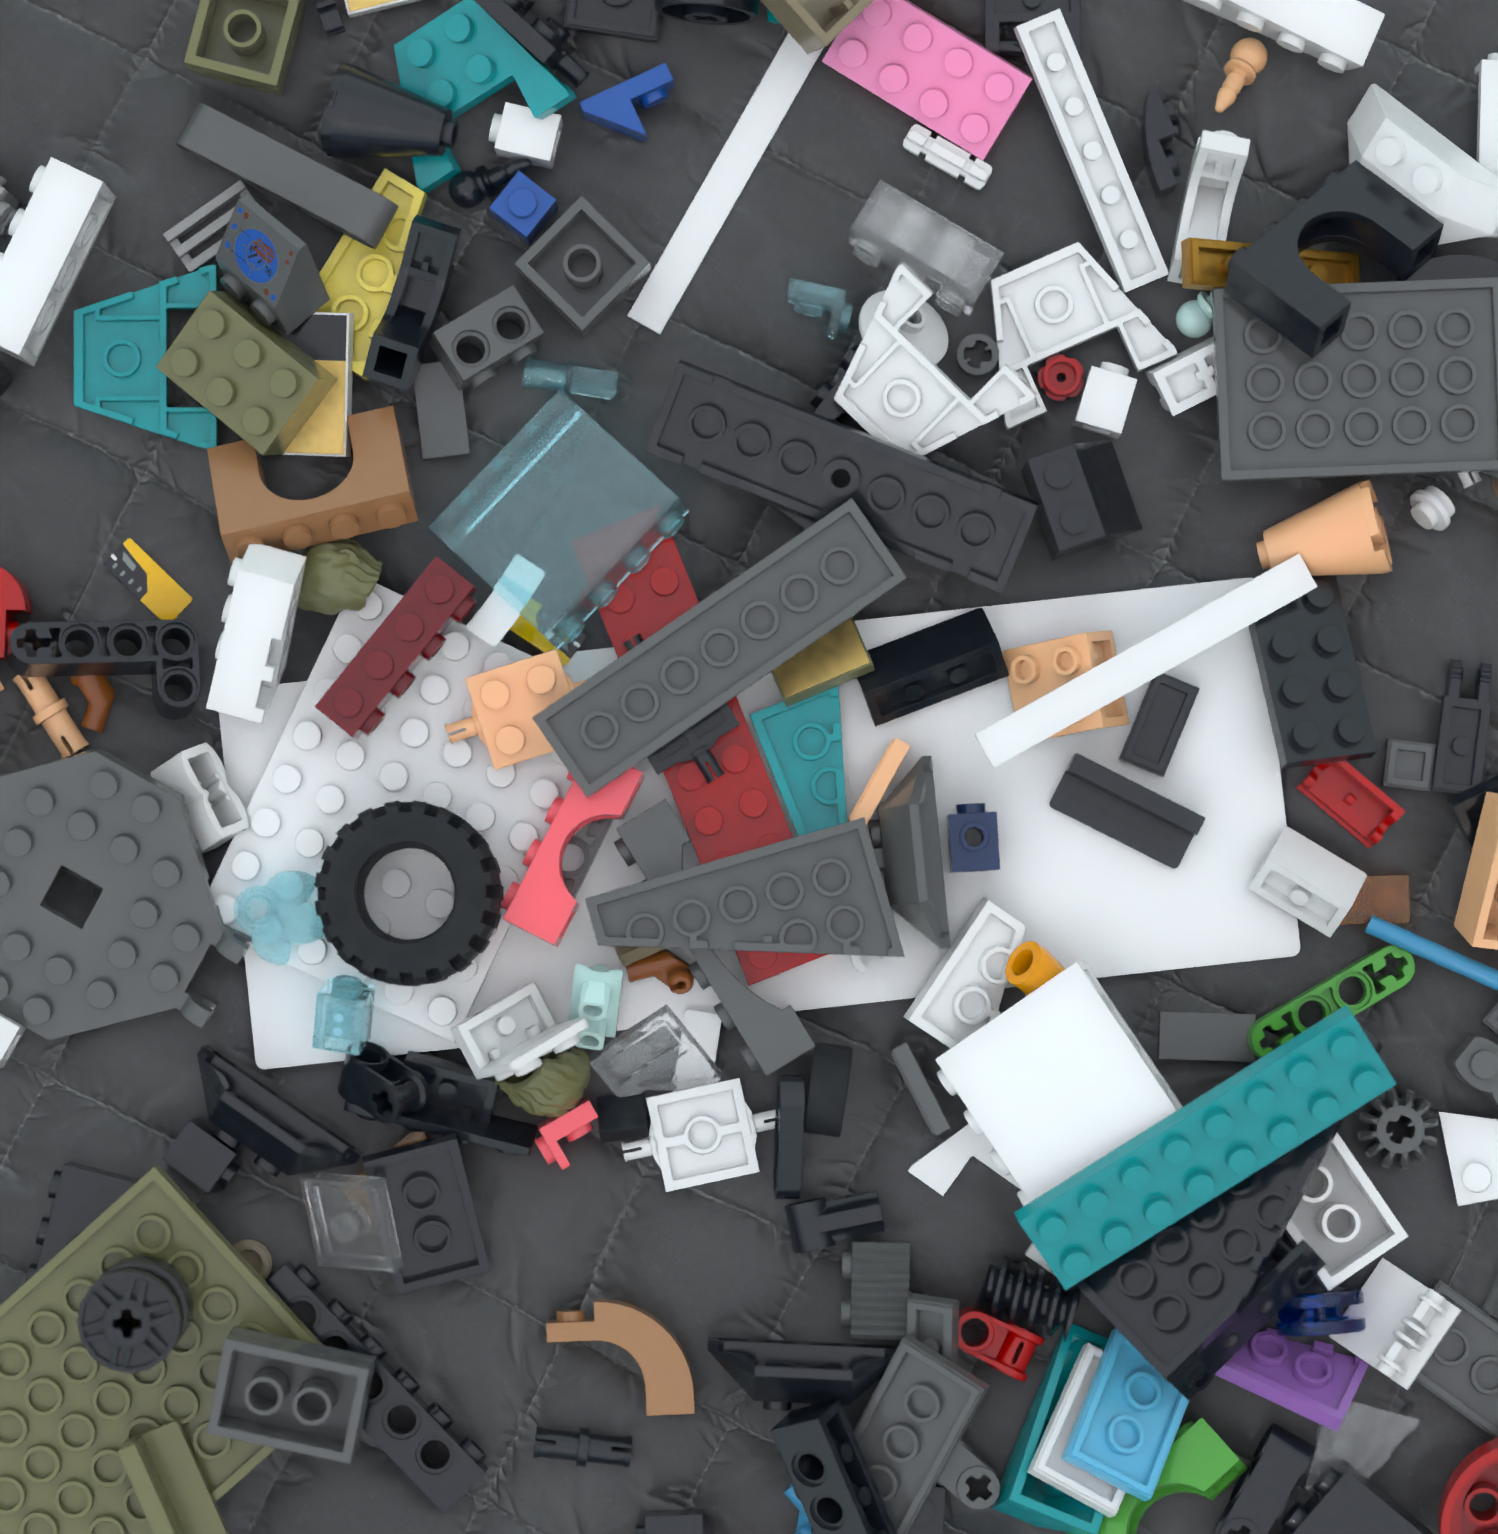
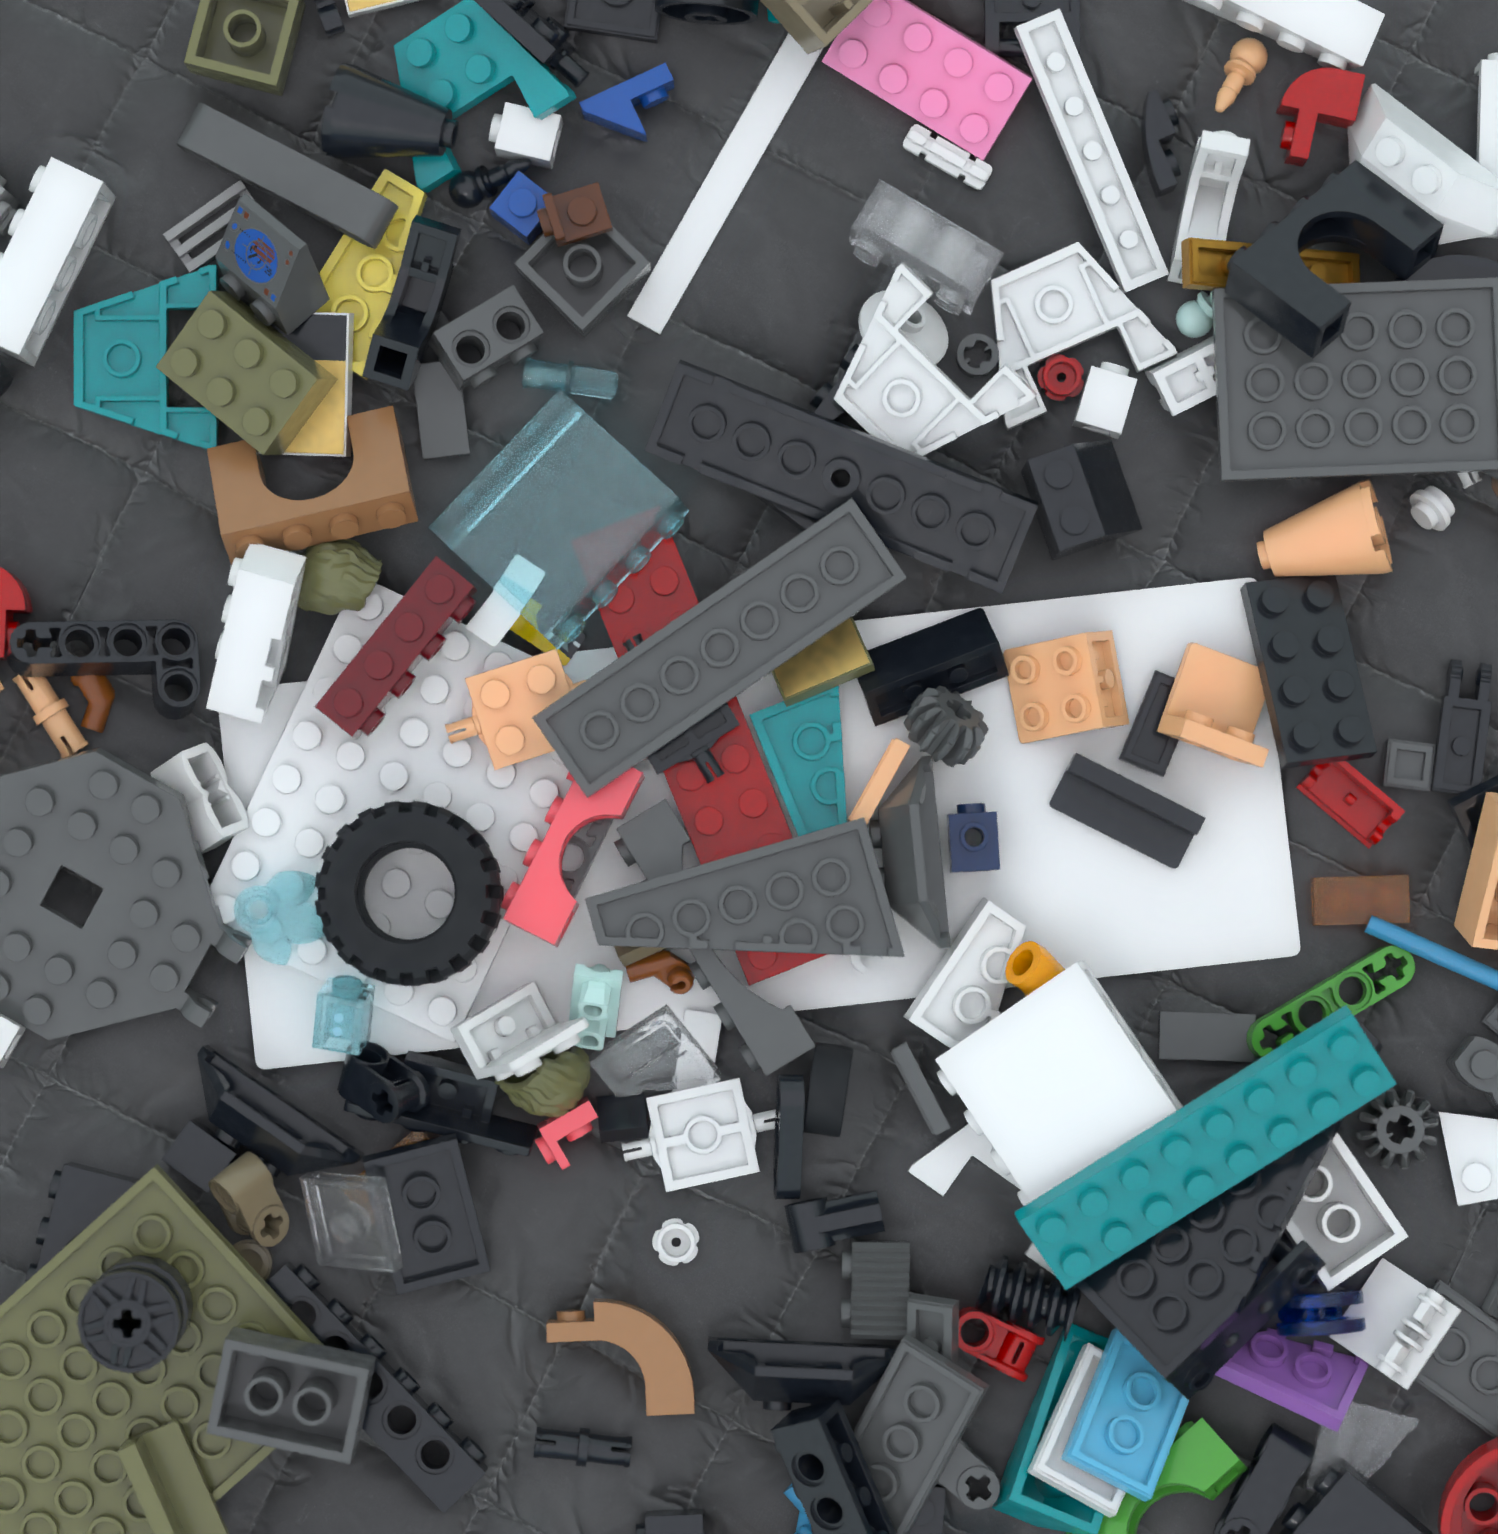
(147, 581): yellow sticker -> none
(251, 1200): none -> dark tan piece
(574, 215): none -> reddish brown bracket
(663, 1242): none -> white plate
(814, 298): clear light blue bracket -> none
(946, 726): none -> dark grey gear
(1145, 660): white piece -> none
(1216, 705): none -> light nougat bracket
(1308, 881): white panel -> none
(1317, 96): none -> red brick

